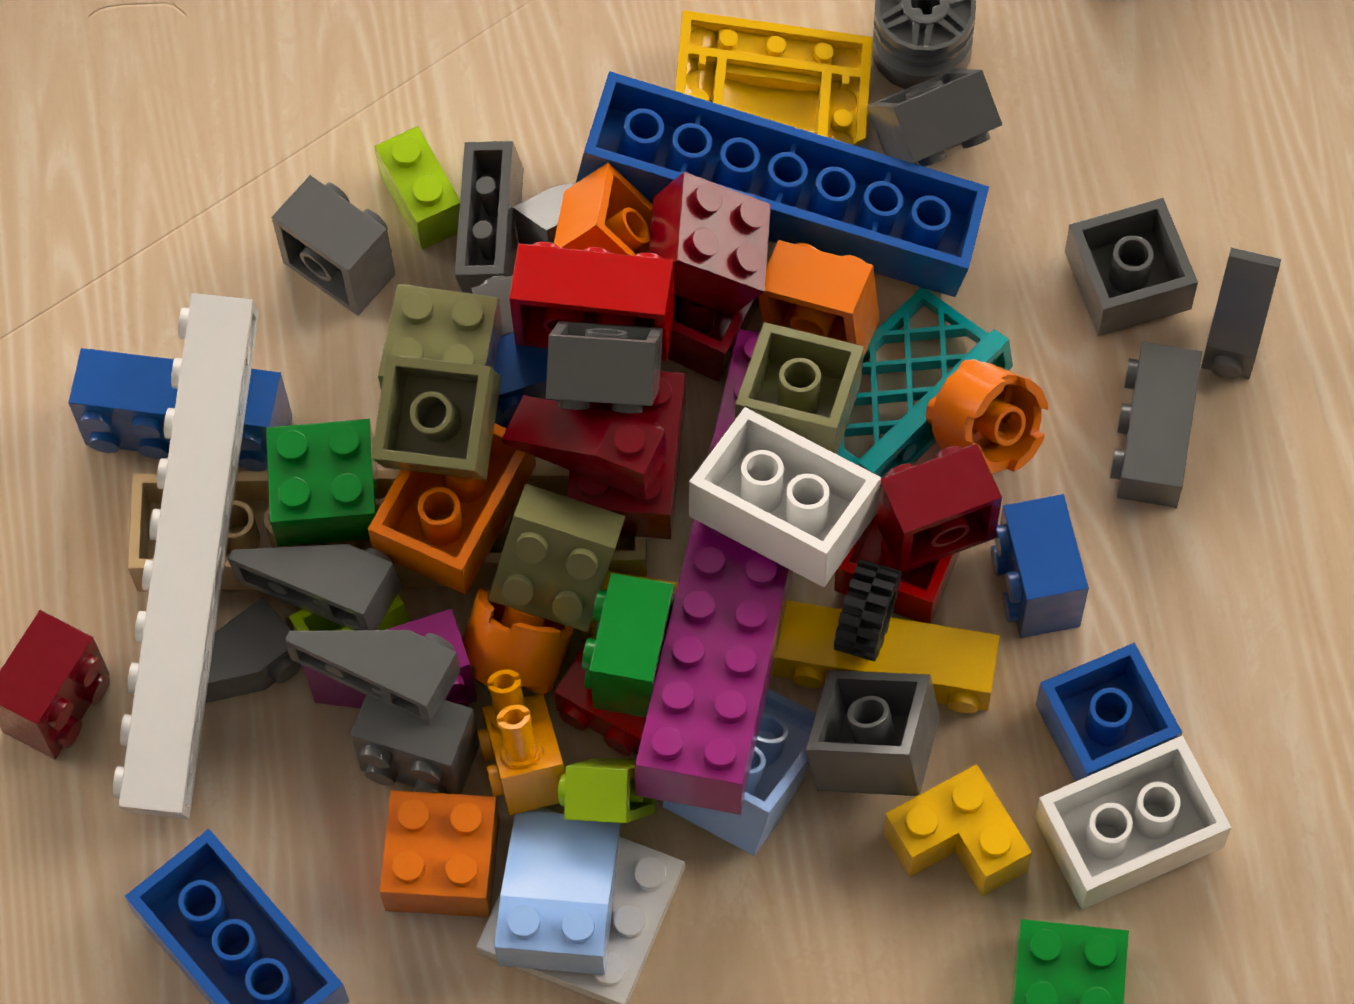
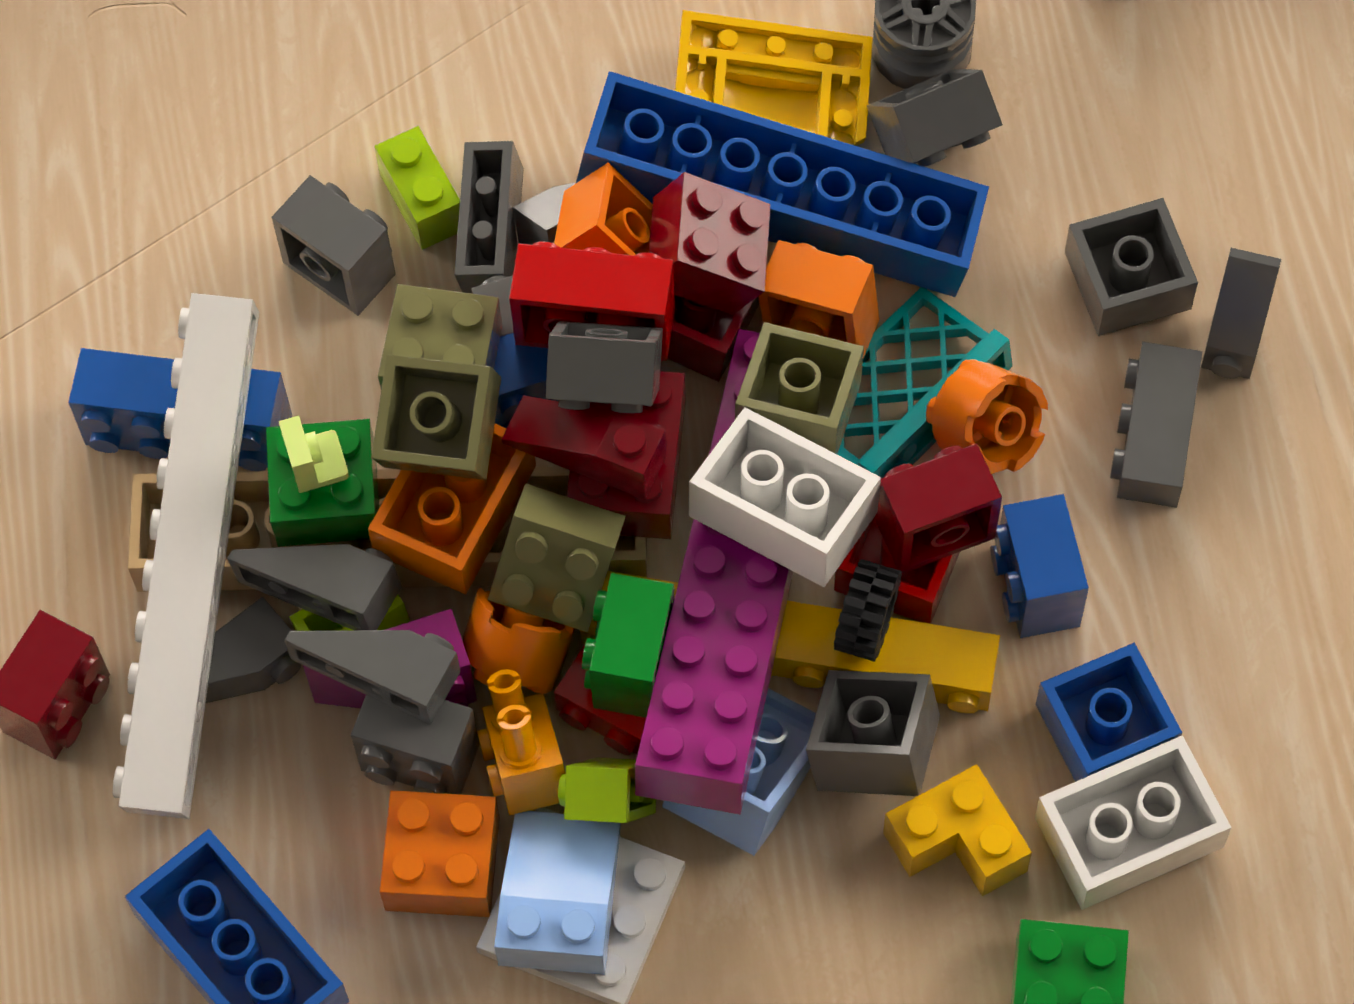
(313, 457): none -> yellowish green bracket

